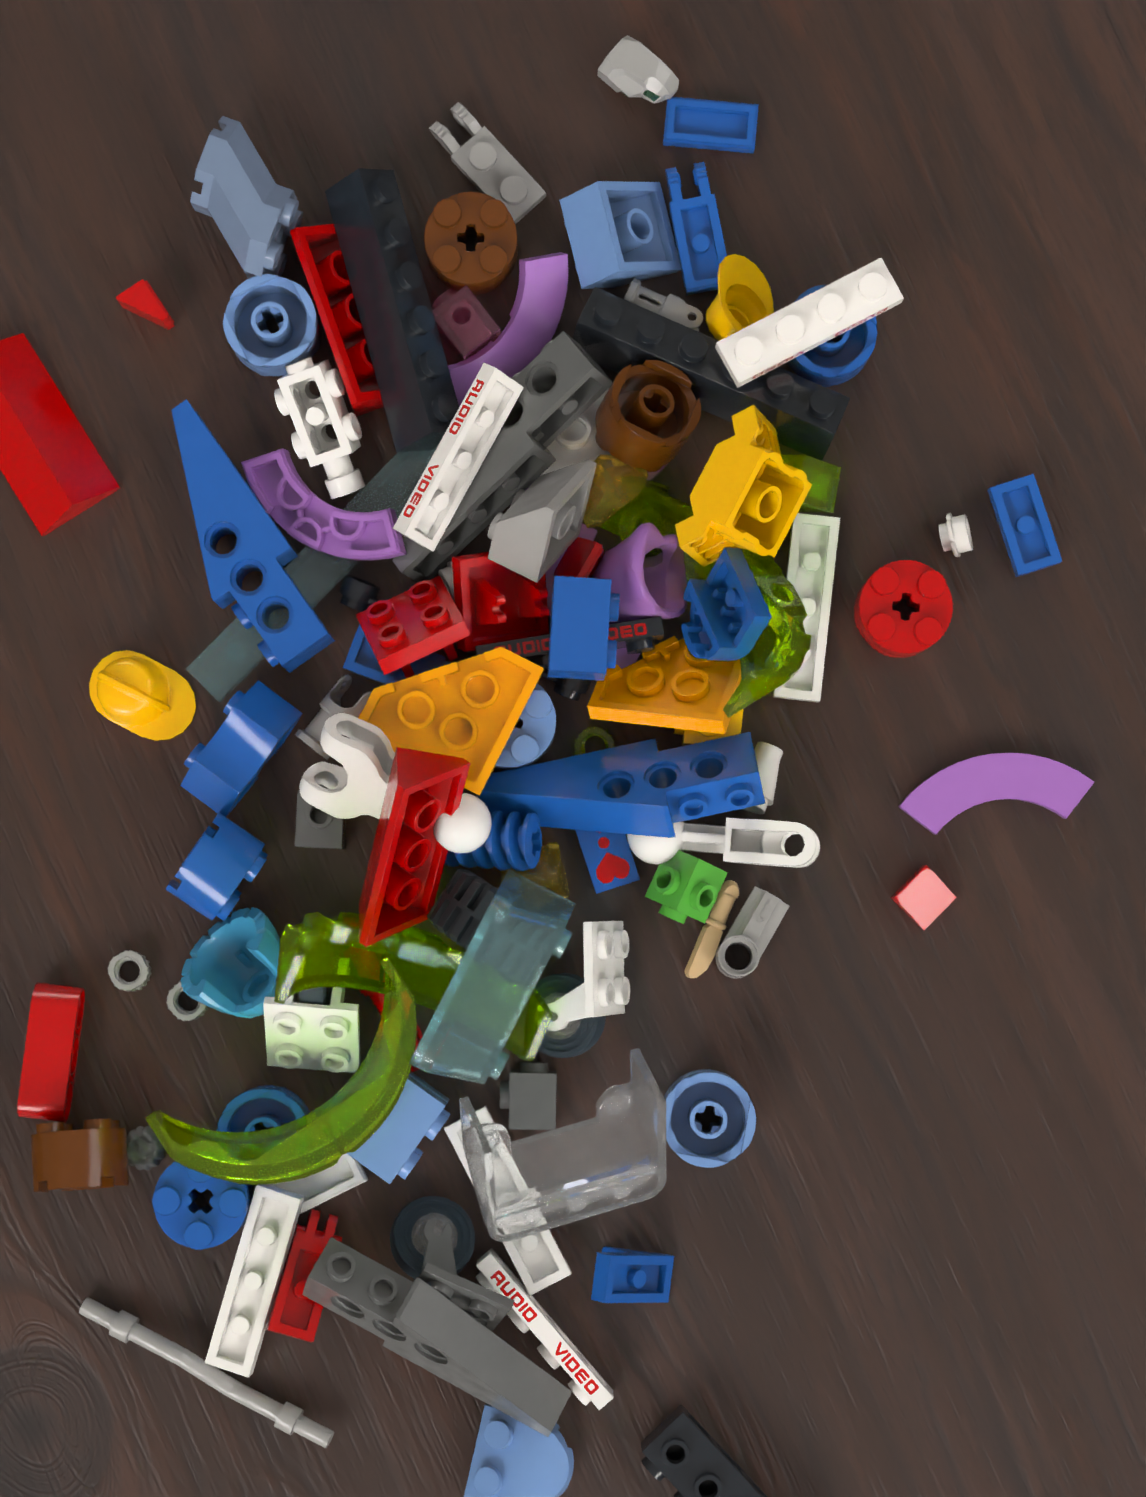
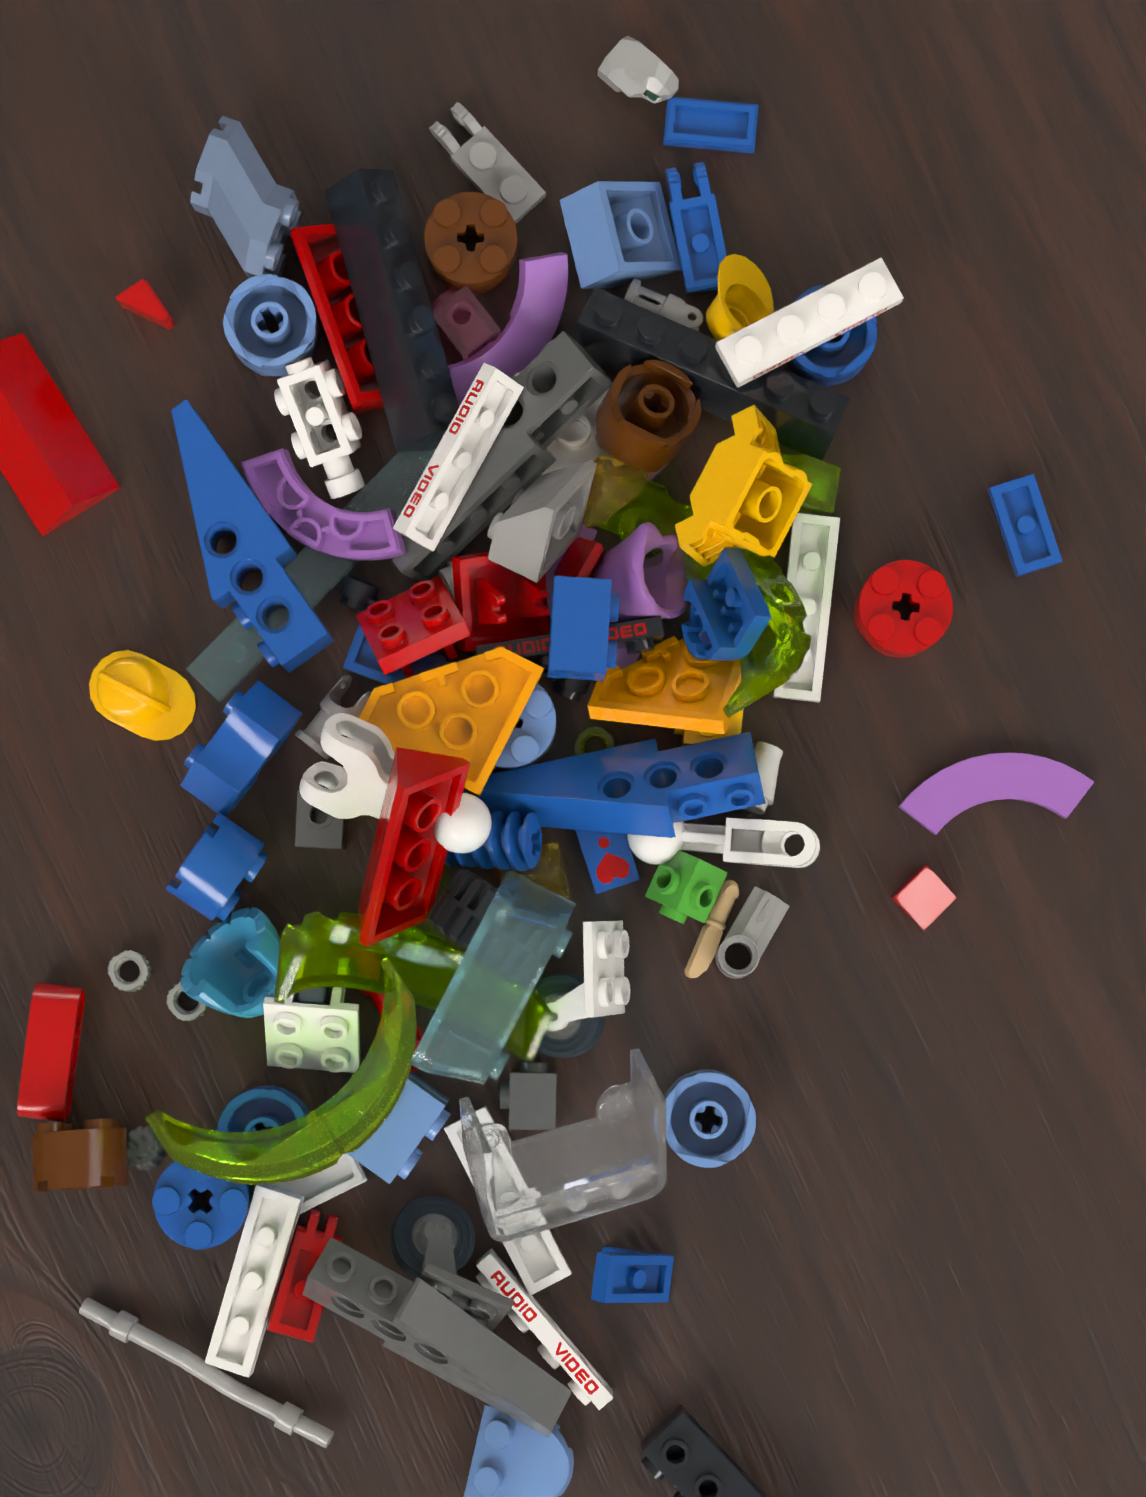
(956, 534): white plate -> none

